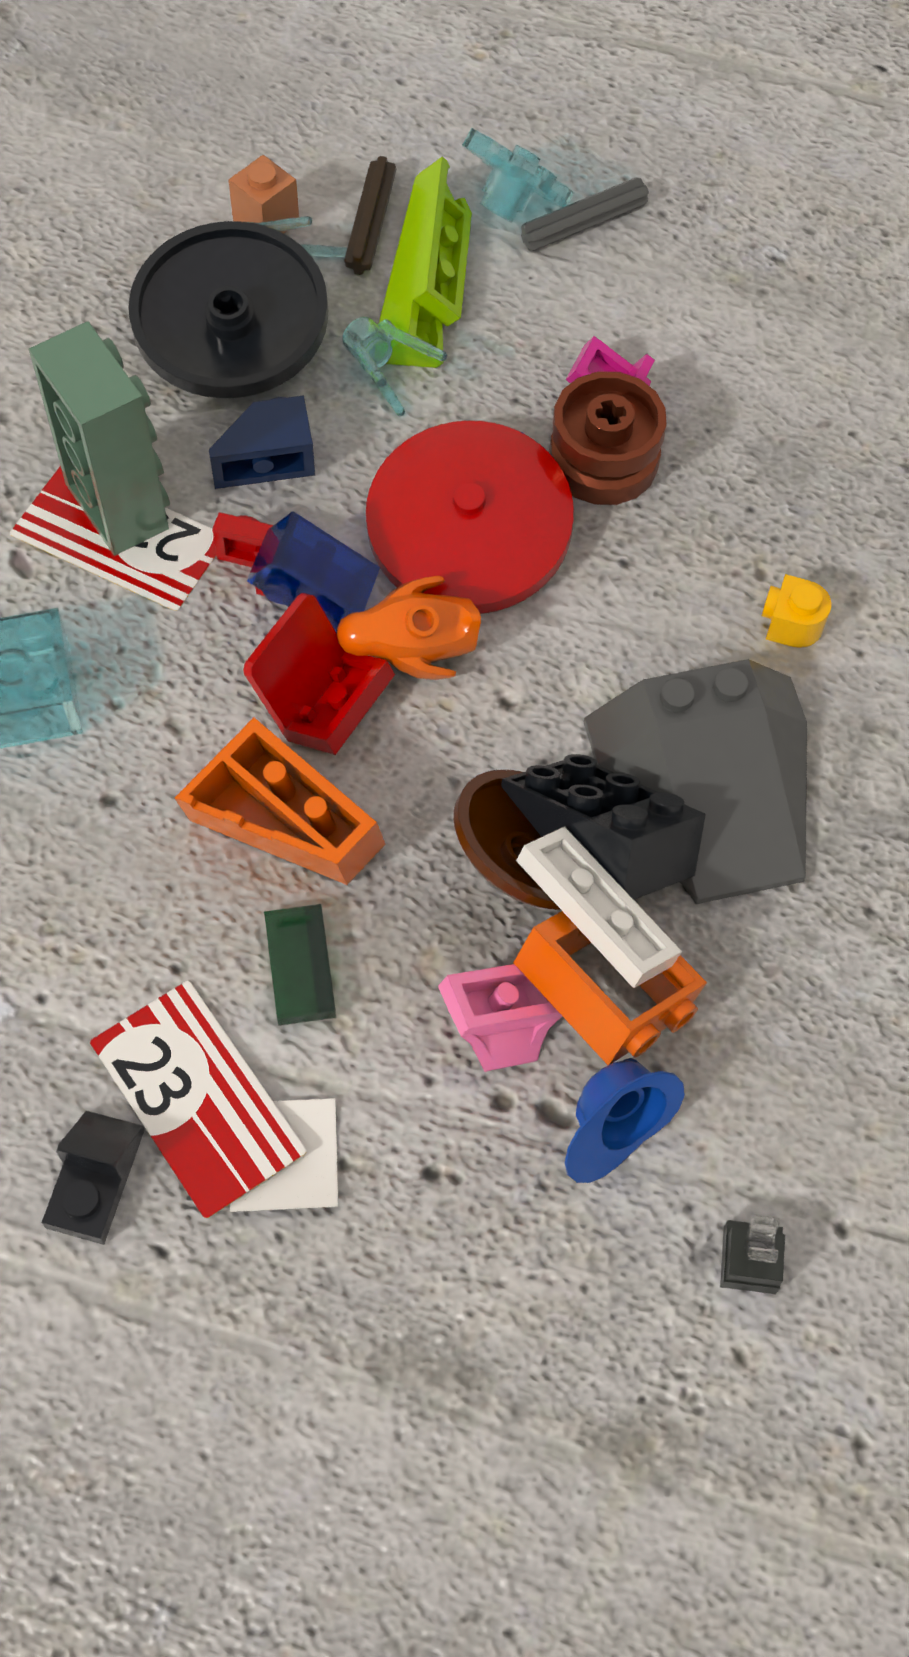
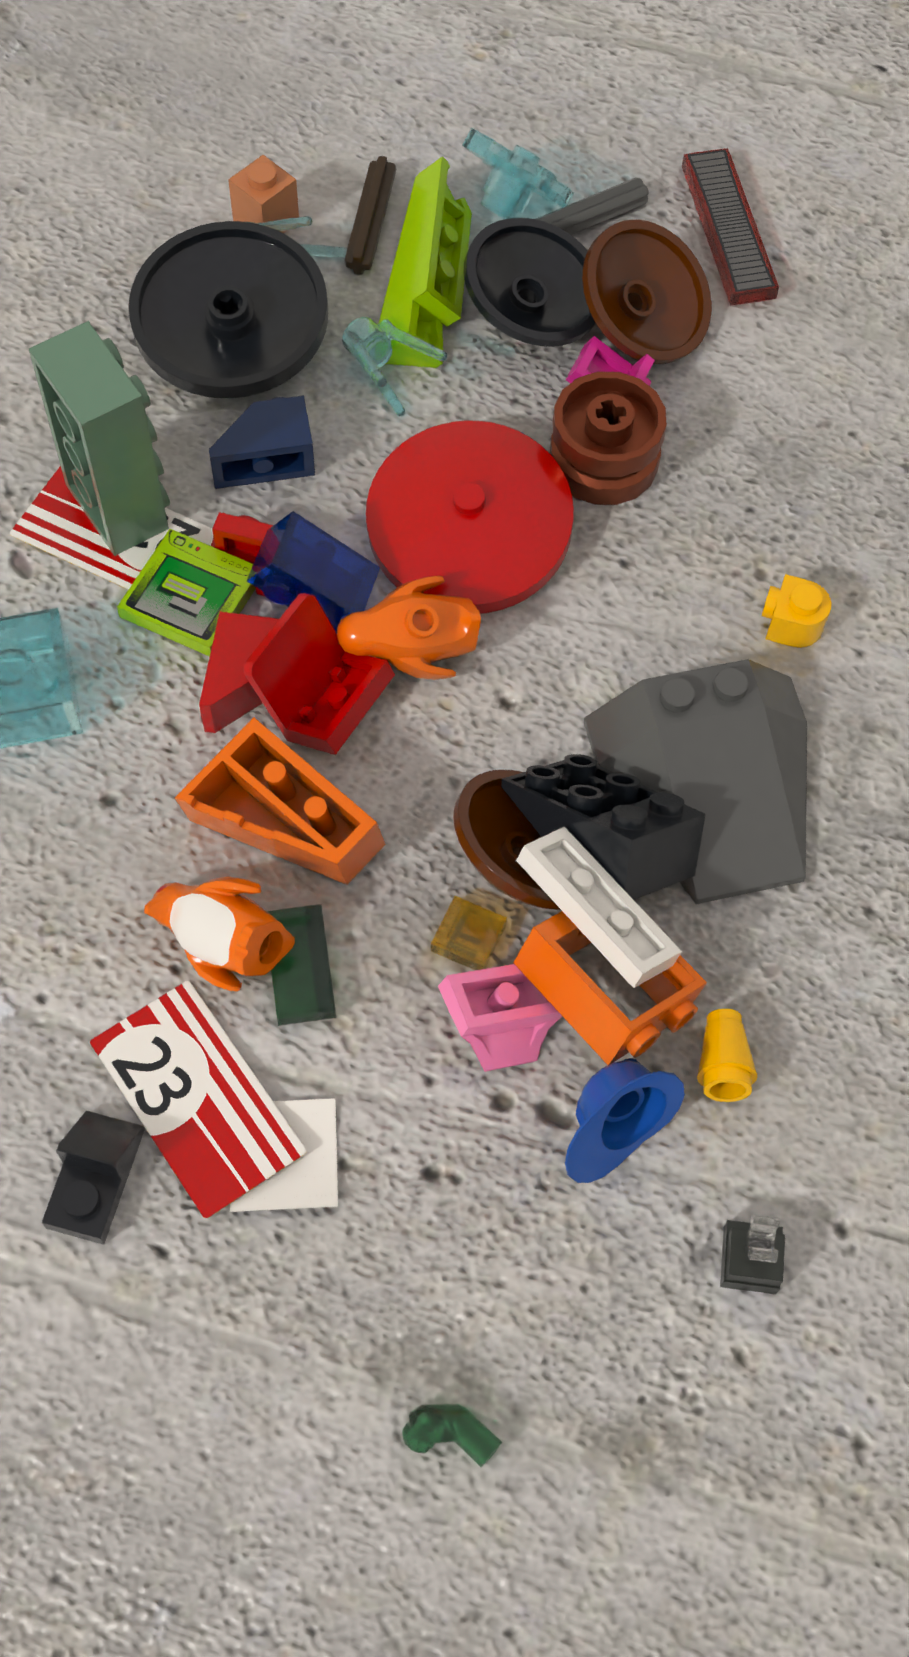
(185, 591): none -> tile
(221, 929): none -> animal
(226, 689): none -> red slope
(449, 1423): none -> clear green arm
(468, 934): none -> clear yellow tile
(529, 281): none -> black dish
(647, 291): none -> reddish brown dish
(726, 1058): none -> yellow cone
(729, 227): none -> tile

